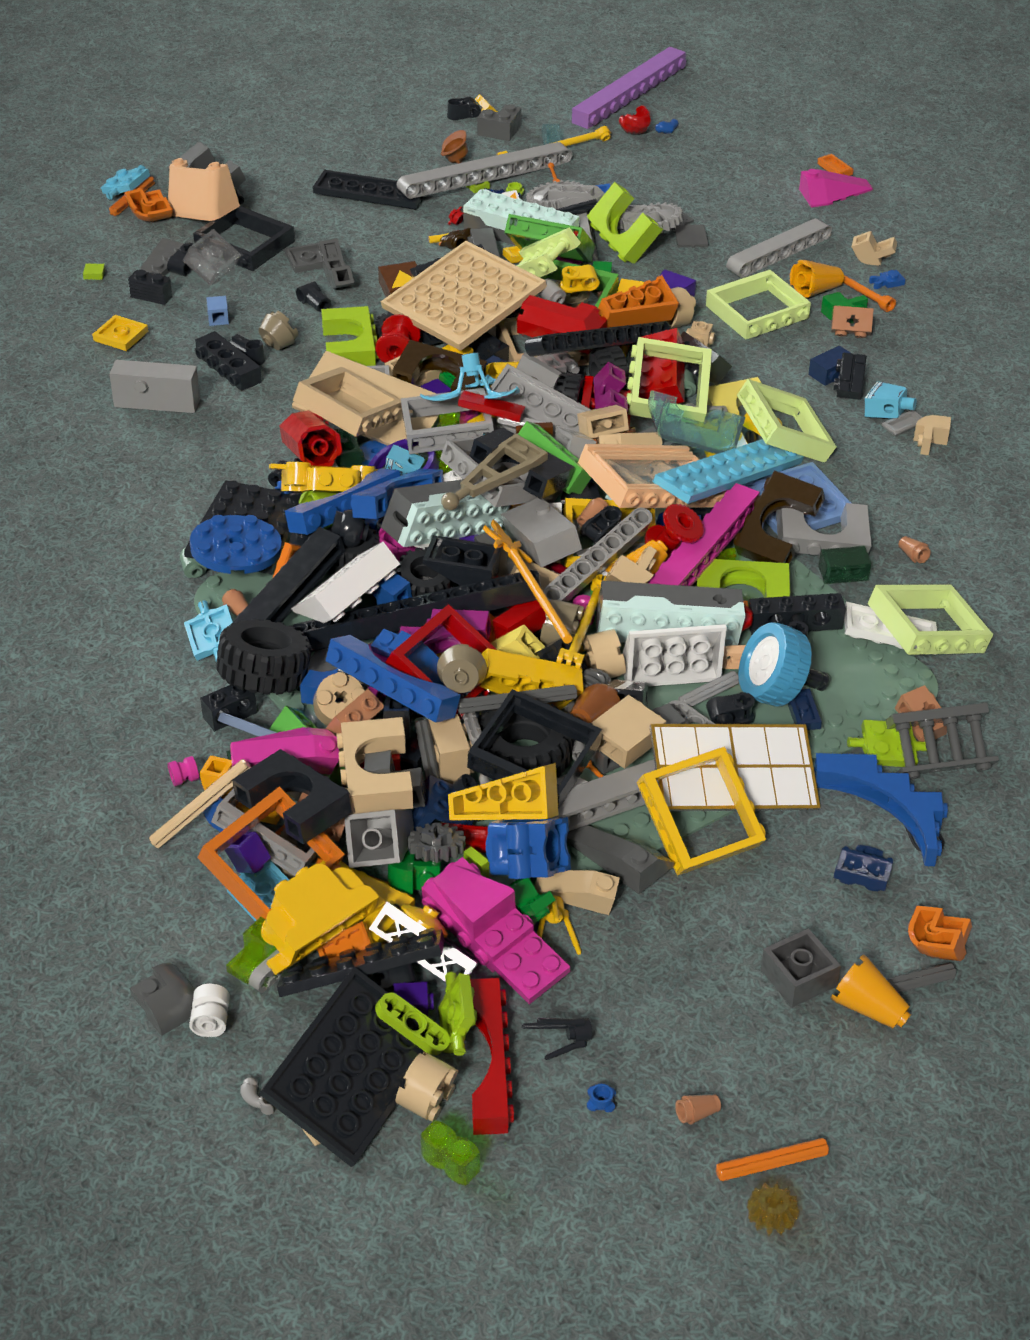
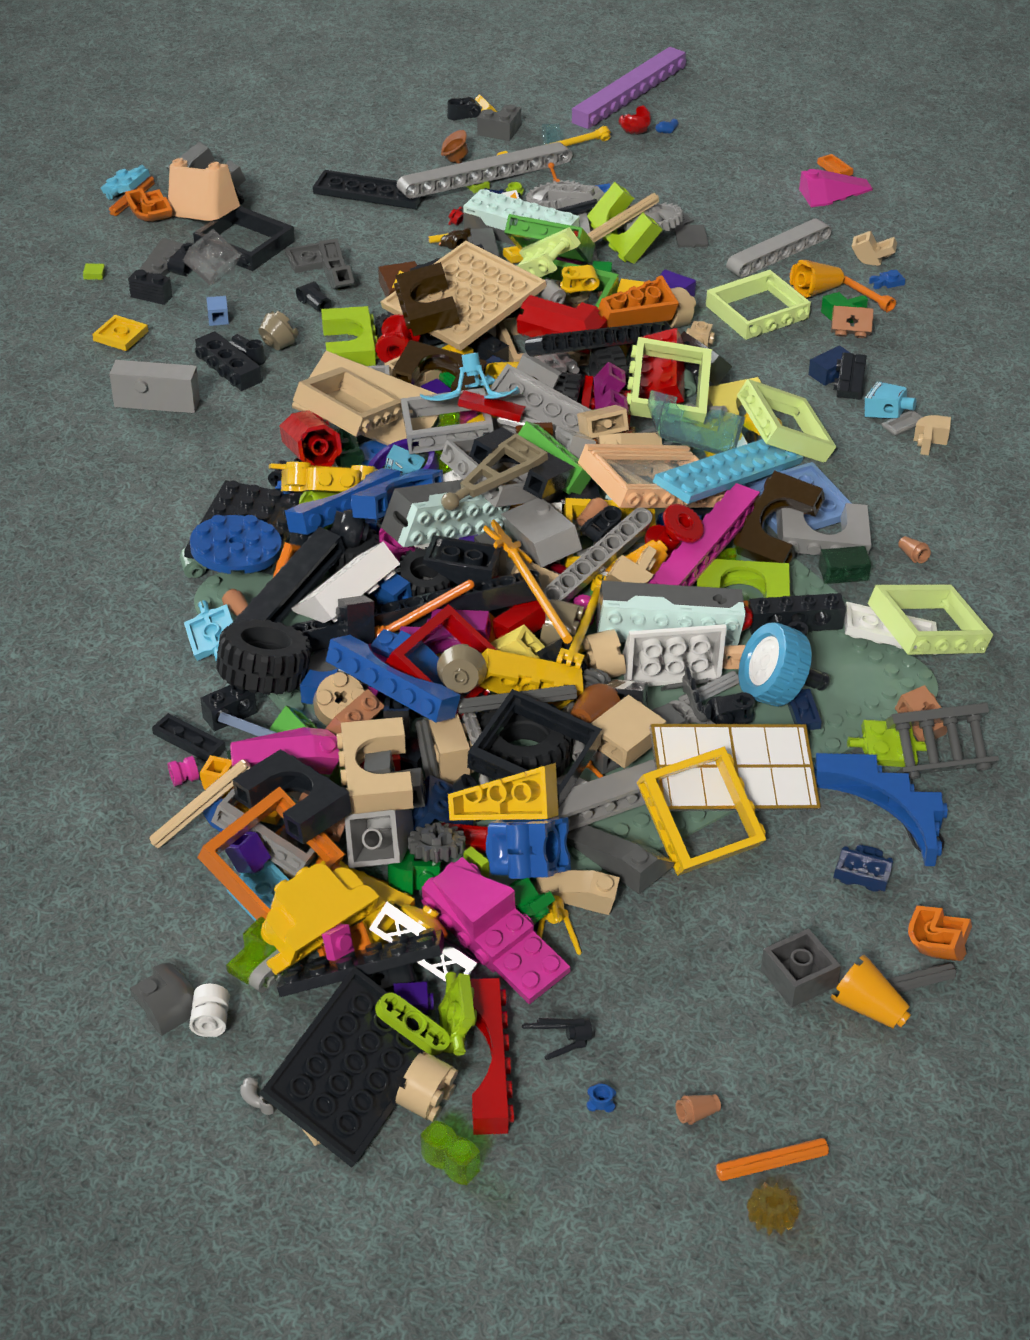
(188, 737): none -> black plate
(337, 942): none -> dark pink plate
(356, 618): none -> black brick
(425, 316): none -> dark brown arch
(427, 608): none -> orange piece
(623, 217): none -> tan axle
(689, 687): none -> piece

